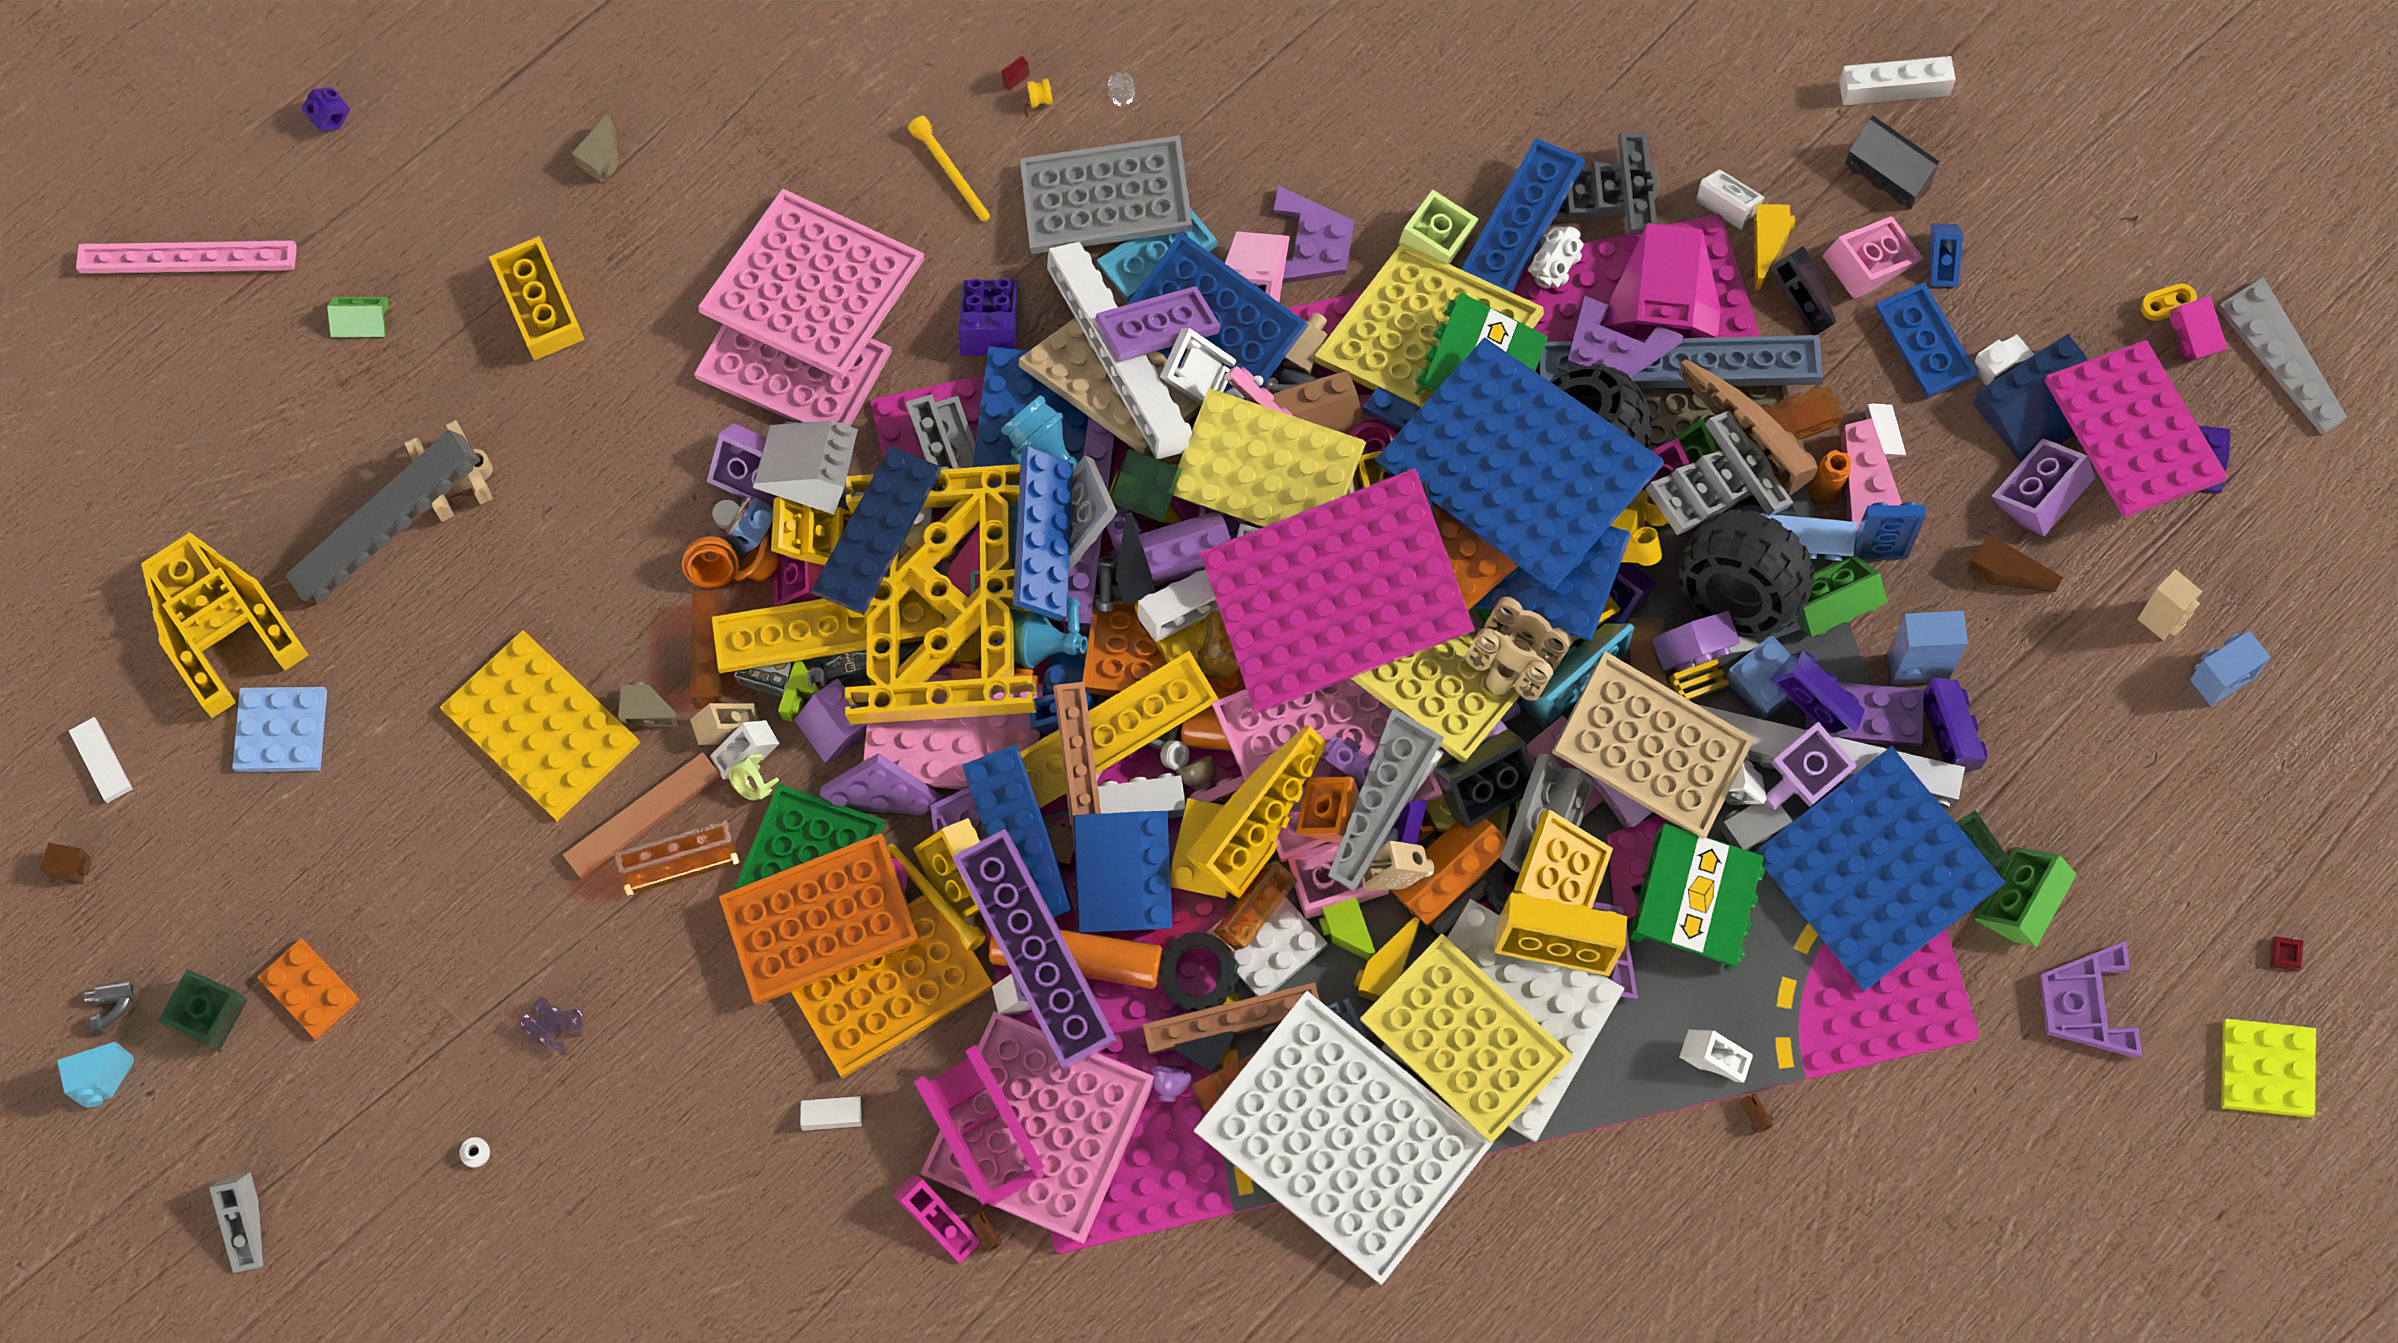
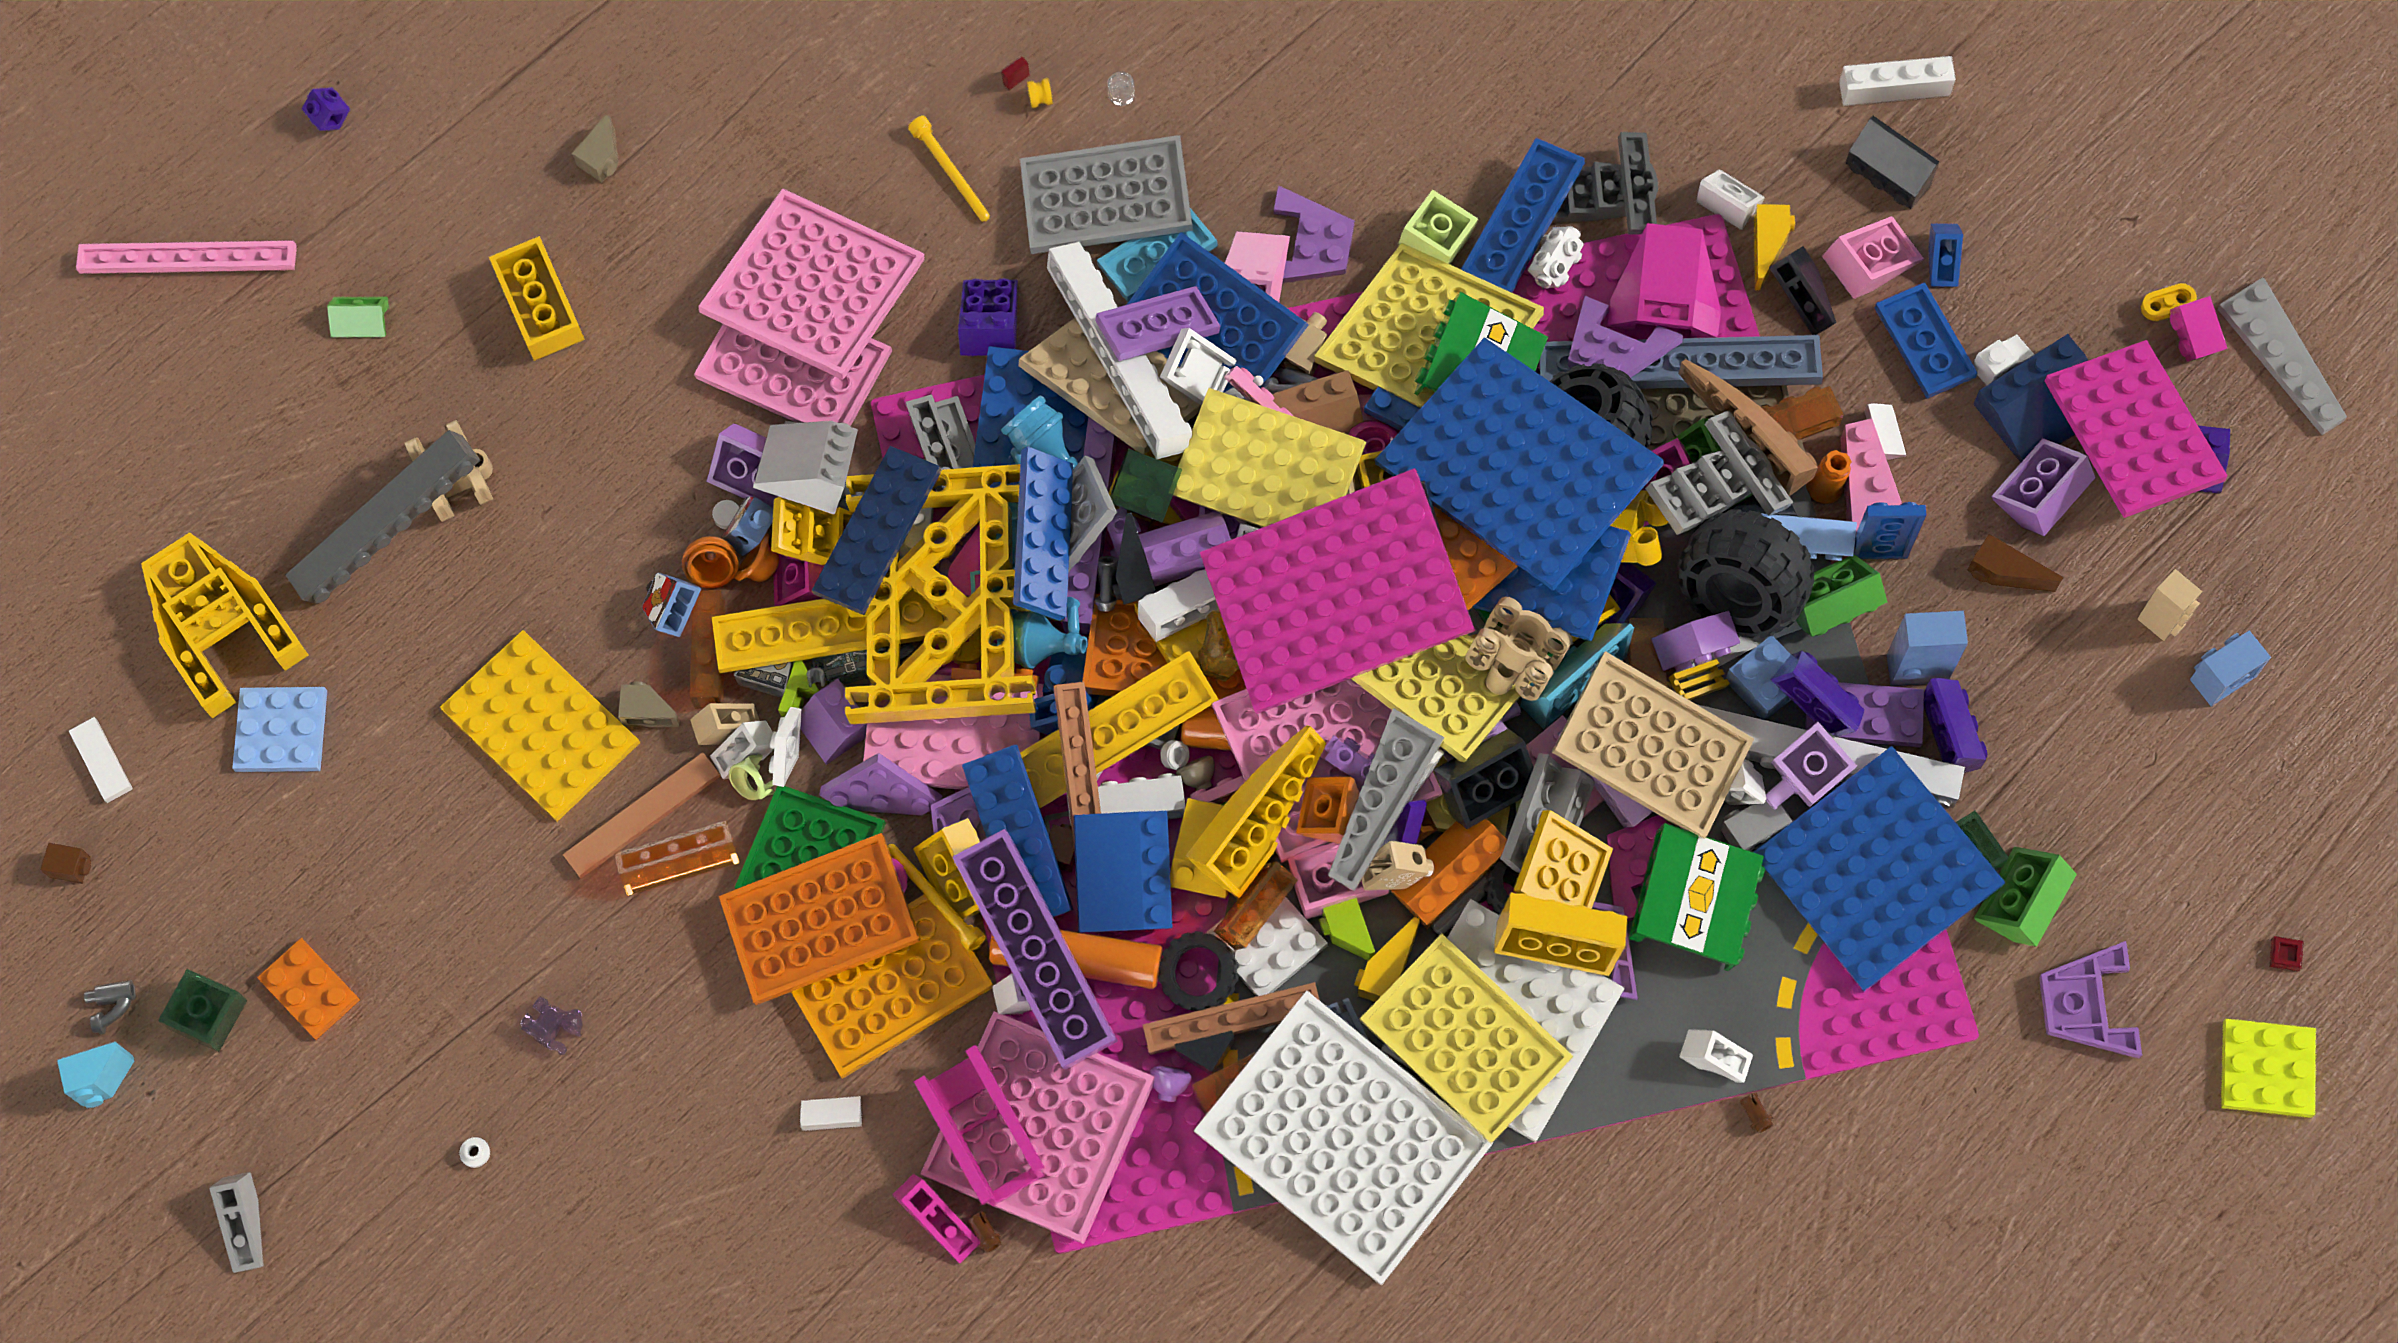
(669, 603): none -> torso
(785, 746): none -> white plate

